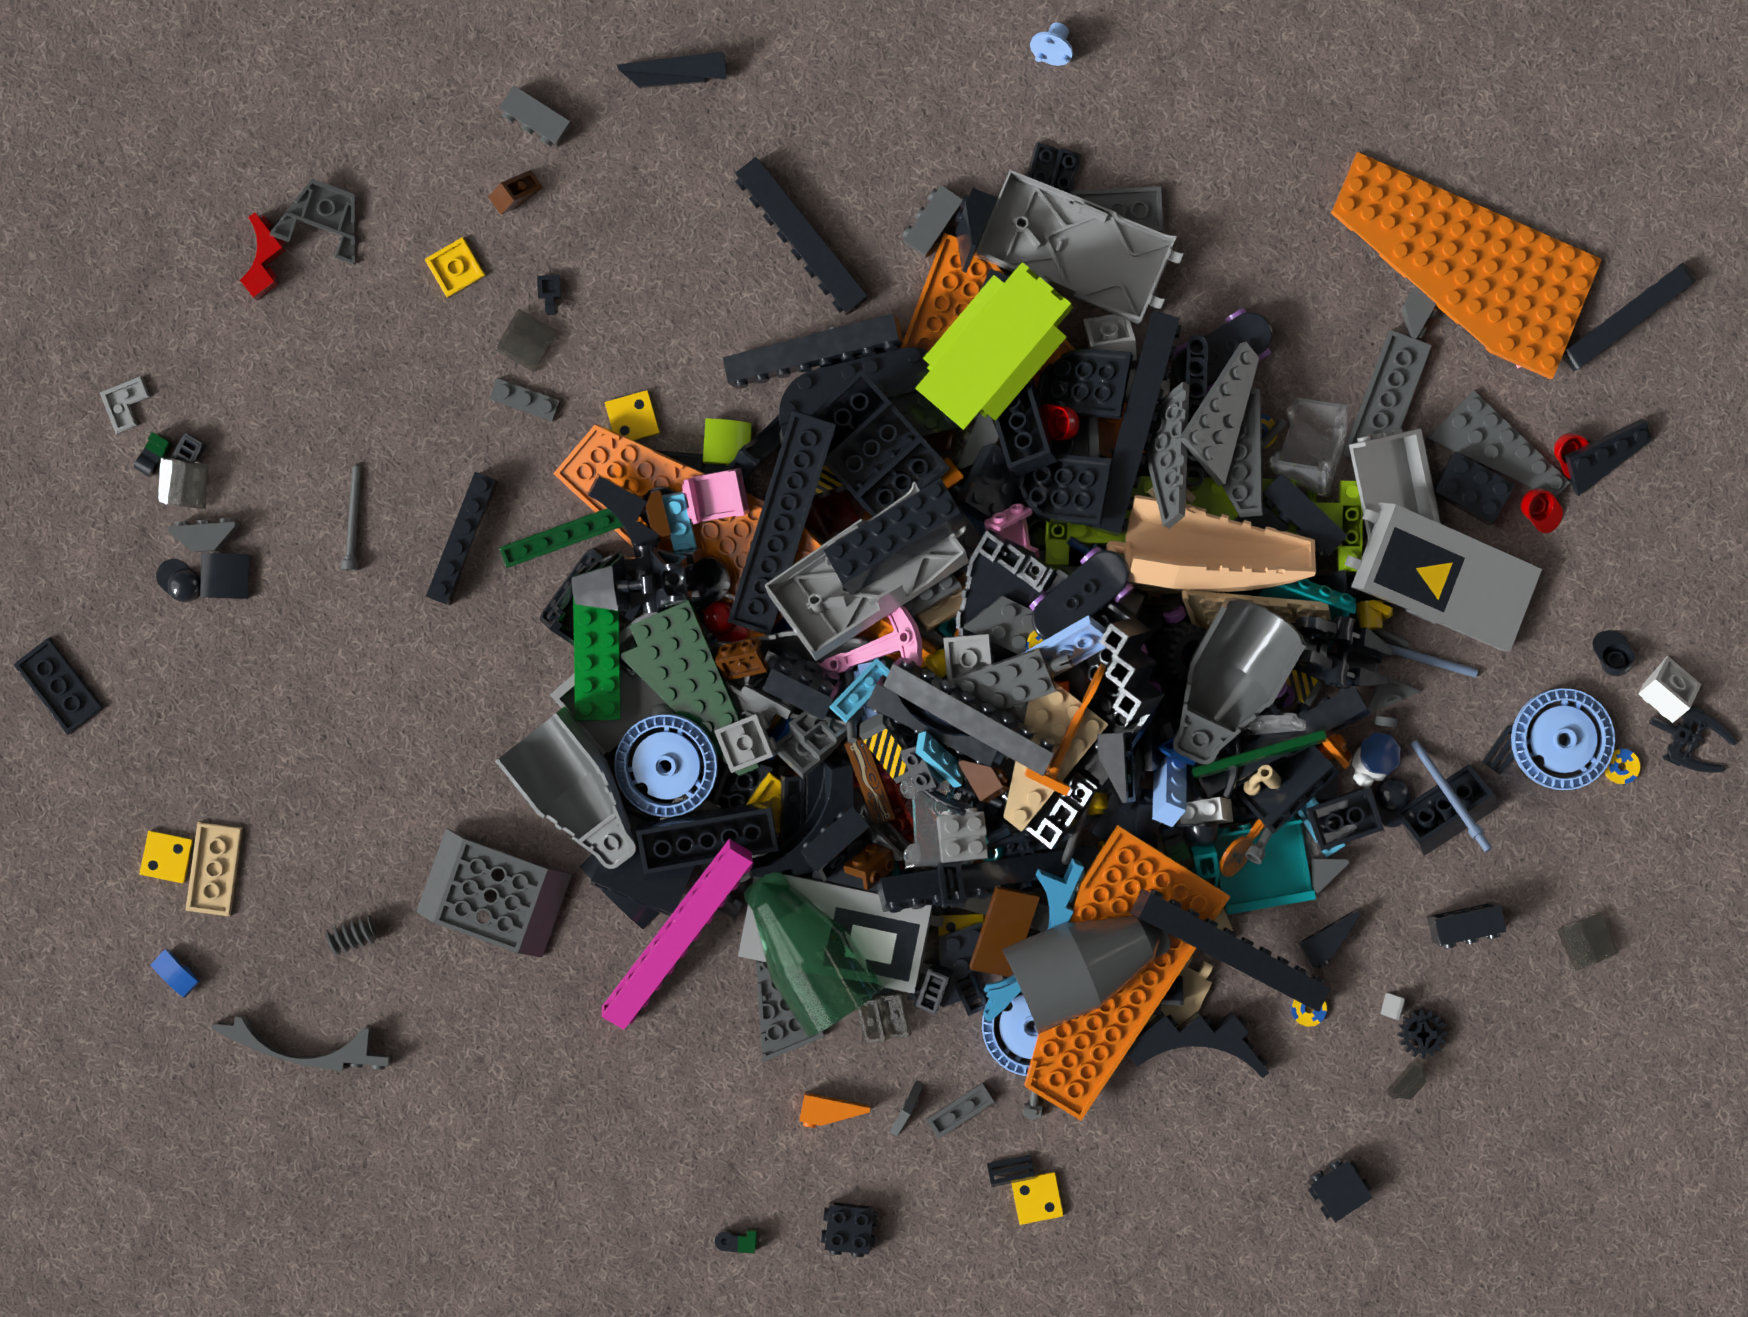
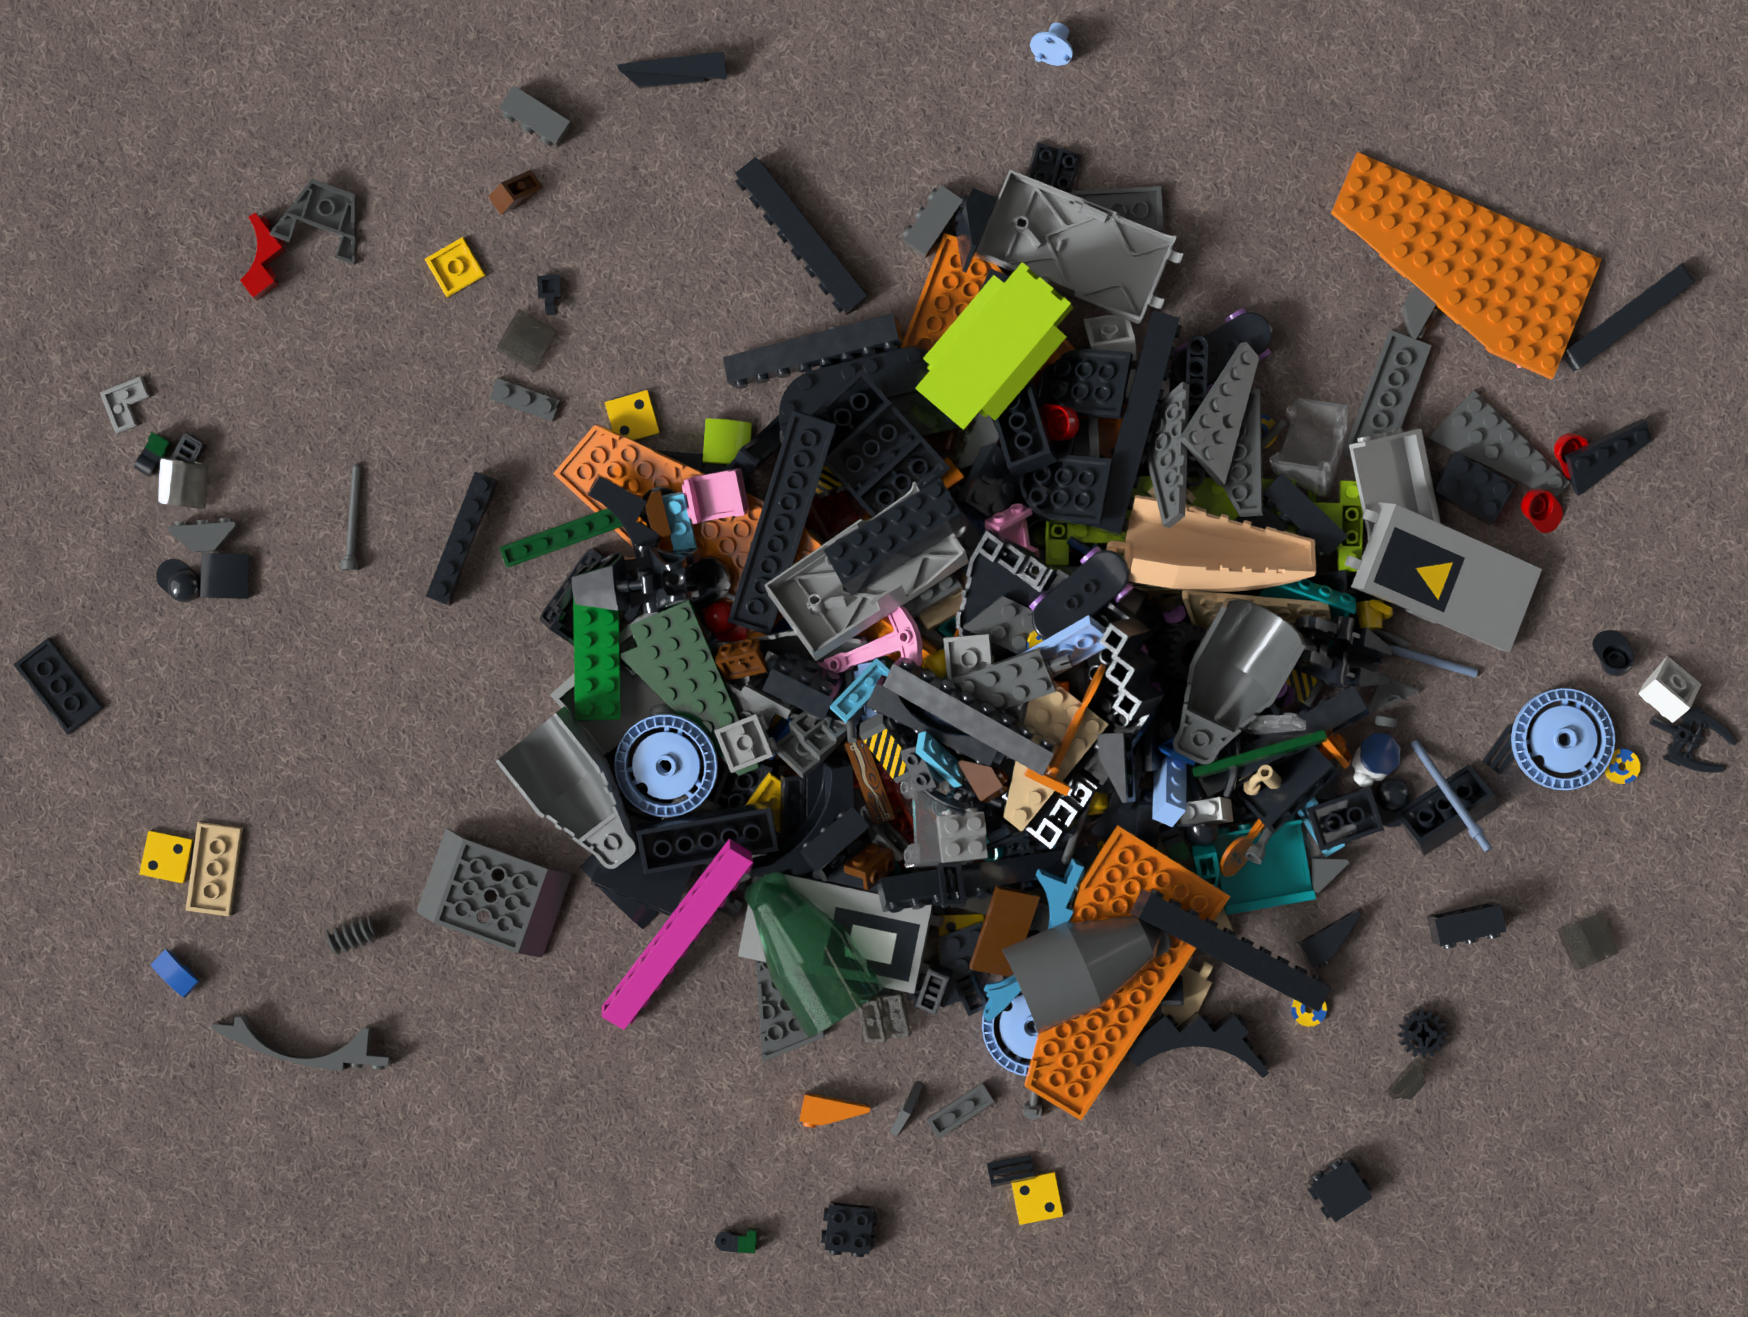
(1393, 1006): light grey slope -> none

